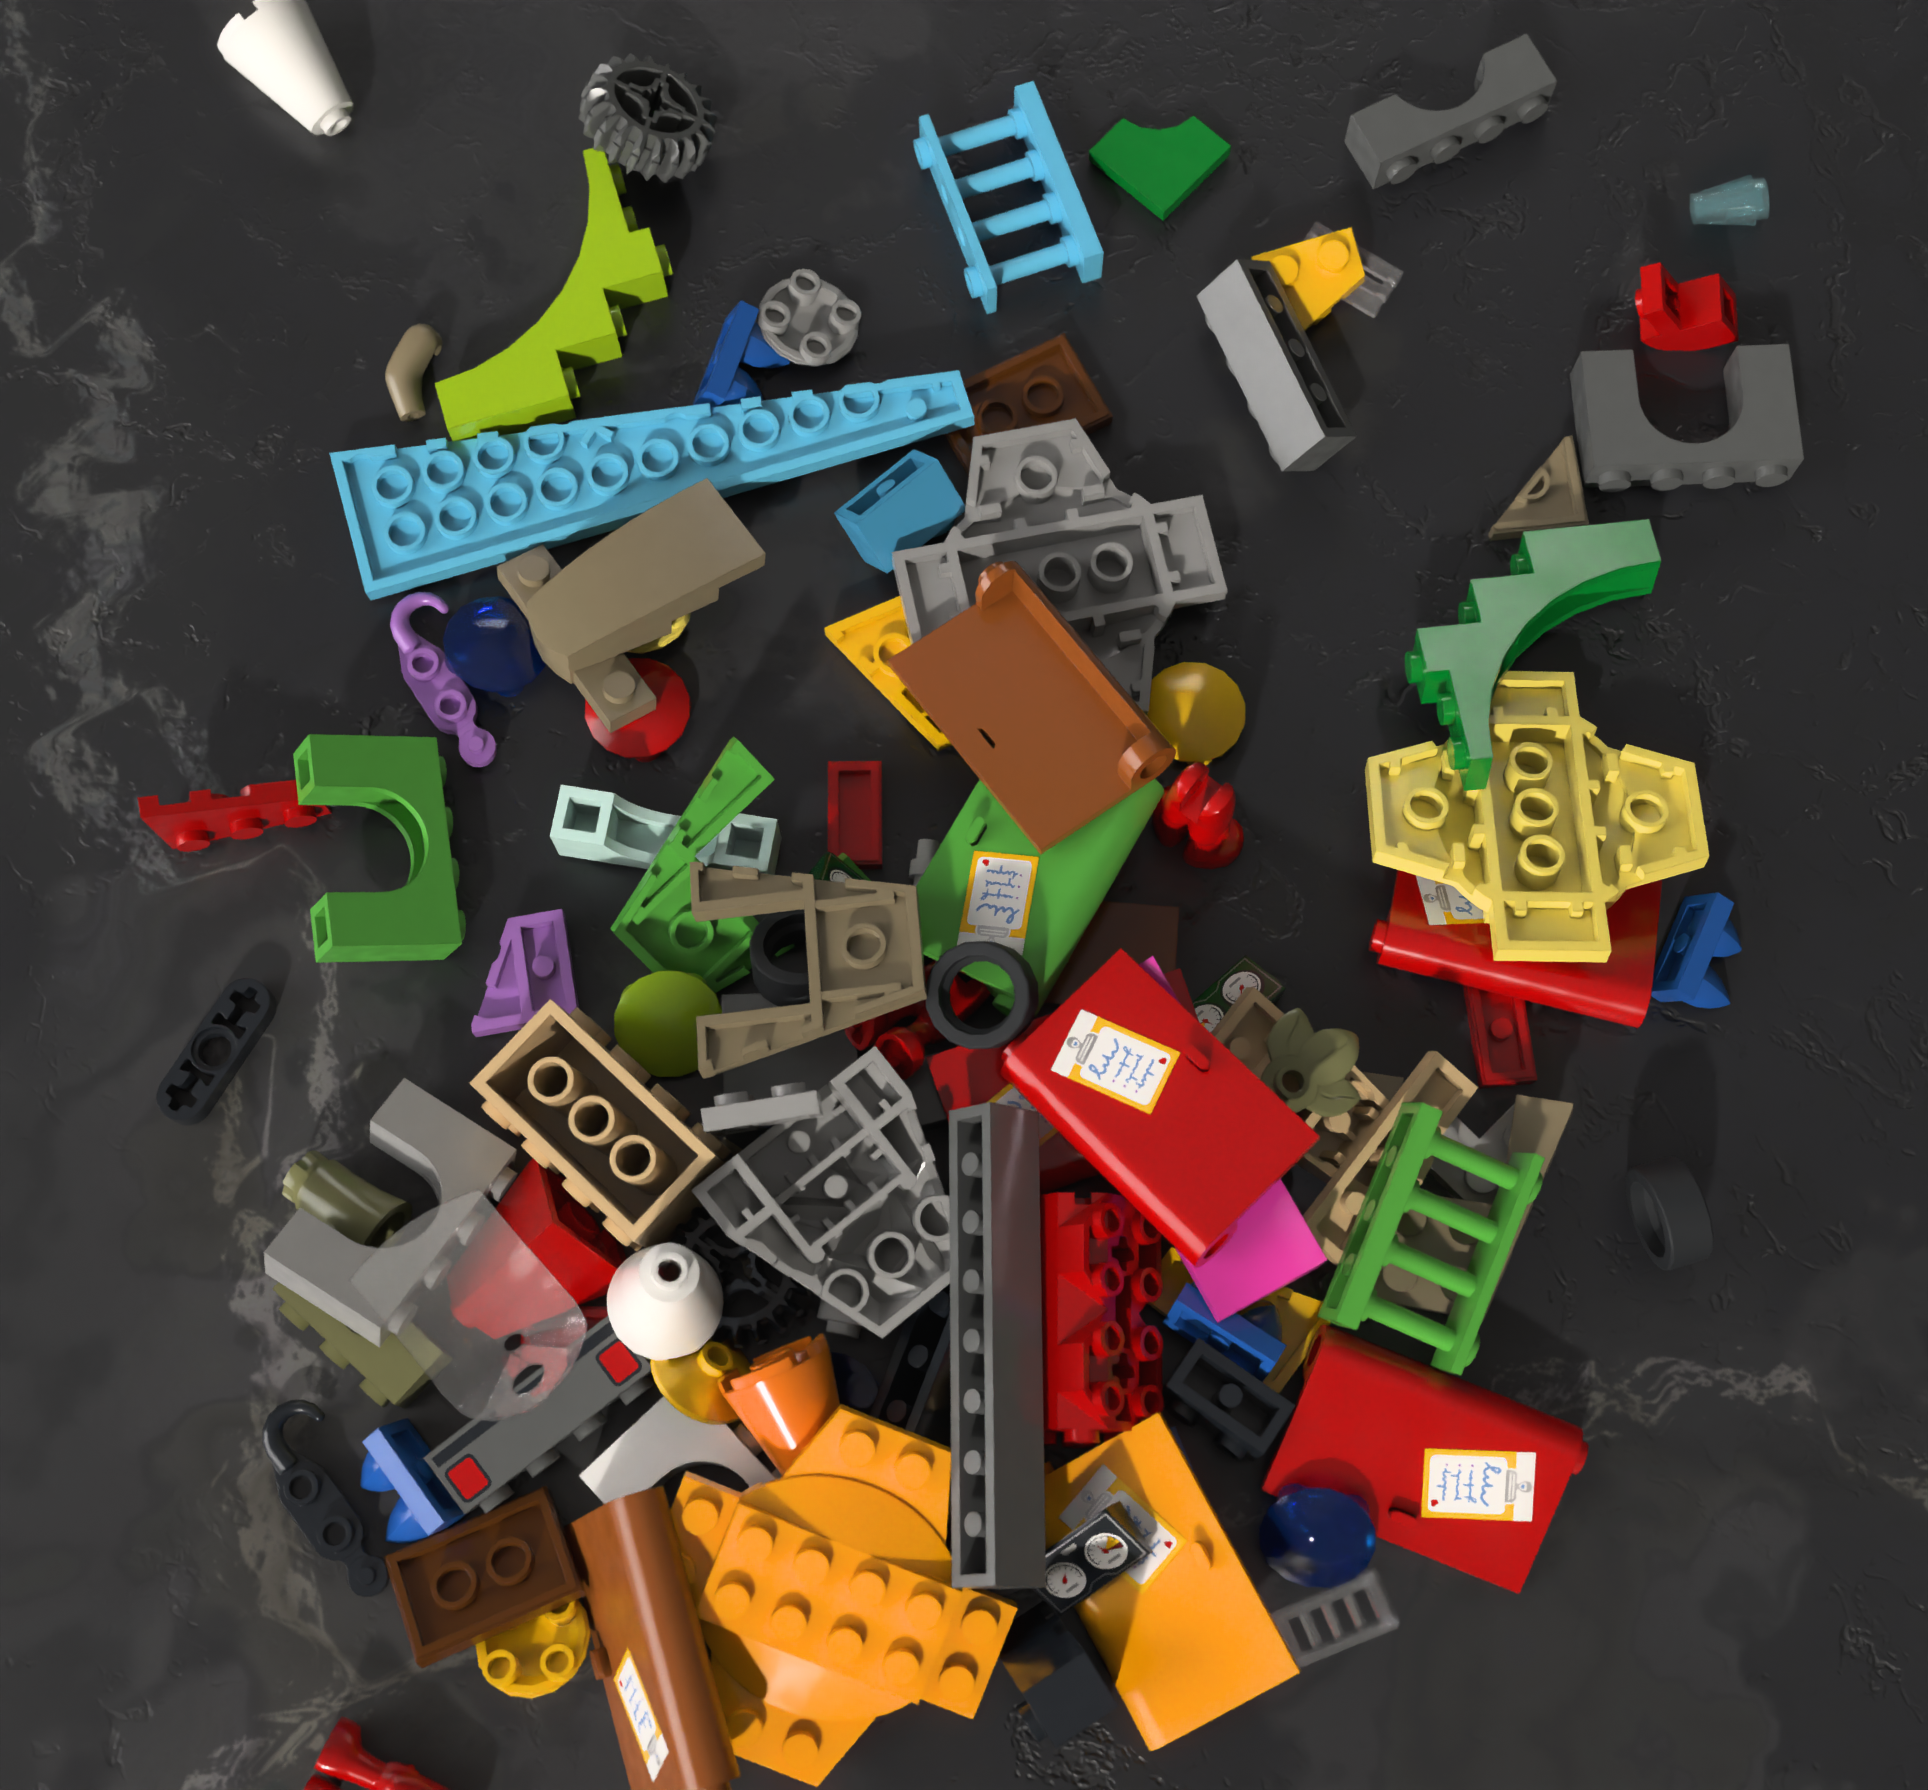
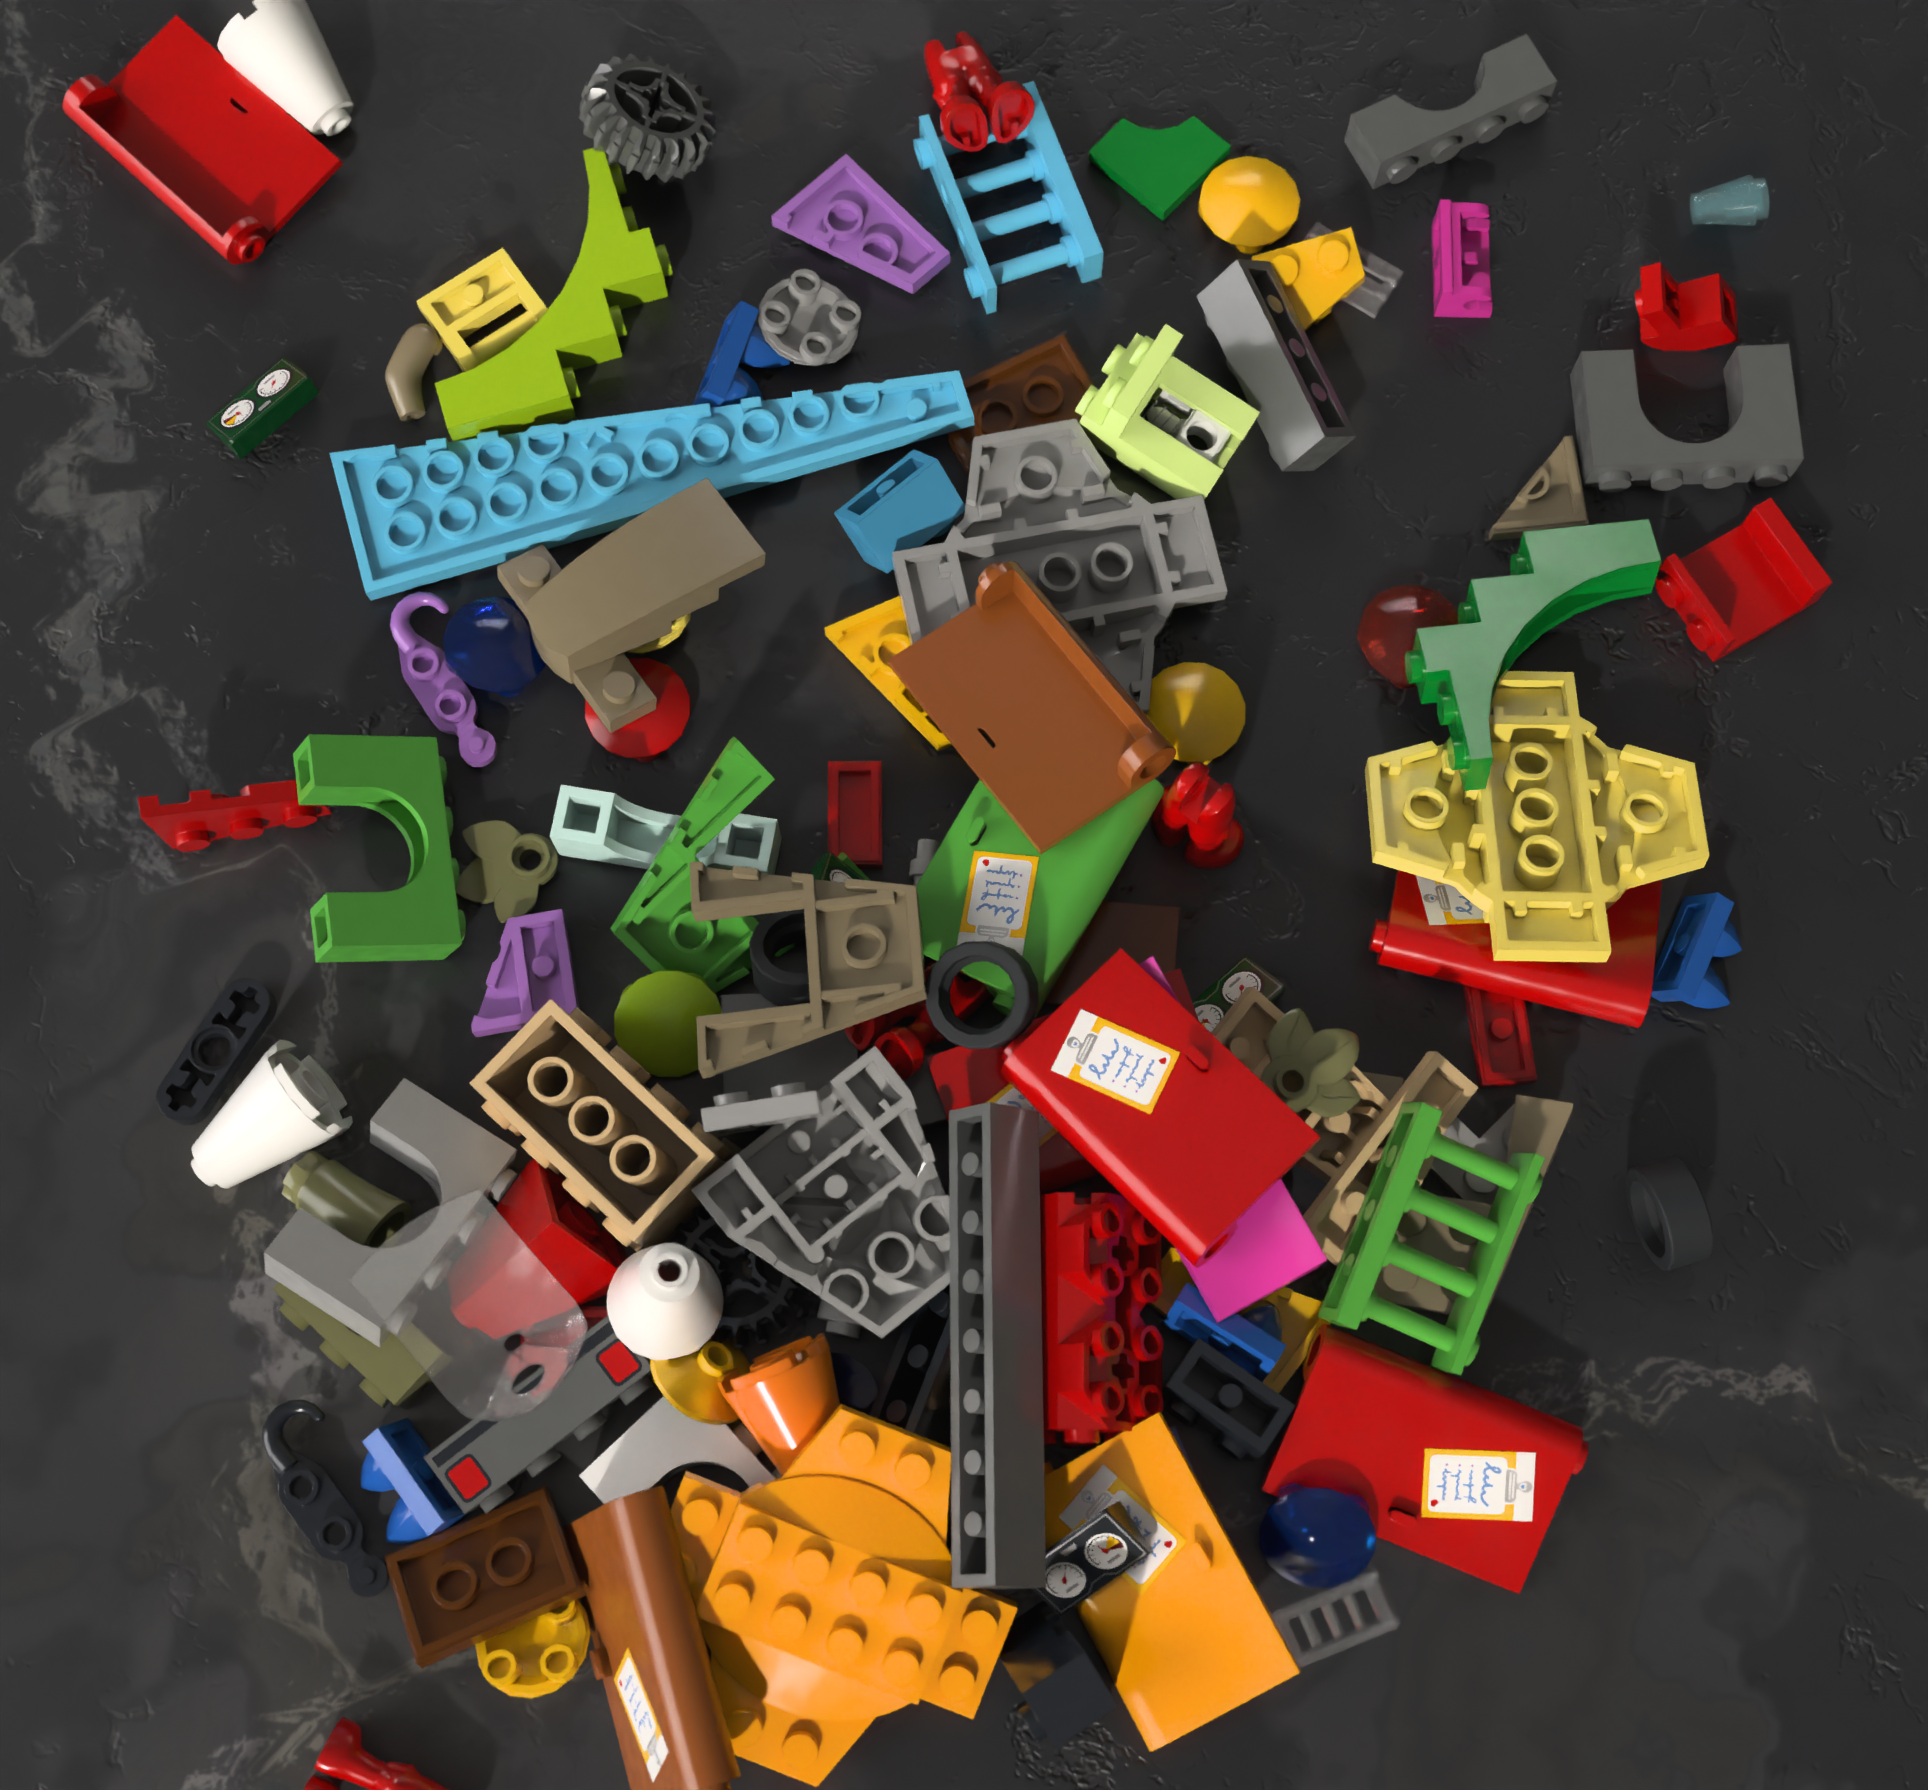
(212, 163): none -> red door
(263, 407): none -> dark green slope
(269, 1119): none -> white cone
(476, 300): none -> light yellow plate
(499, 868): none -> olive plate
(864, 226): none -> medium lavender wing
(963, 81): none -> red piece
(1184, 407): none -> yellowish green brick
(1249, 203): none -> yellow dish
(1391, 626): none -> clear red dish
(1461, 260): none -> dark pink hinge
(1742, 582): none -> red panel

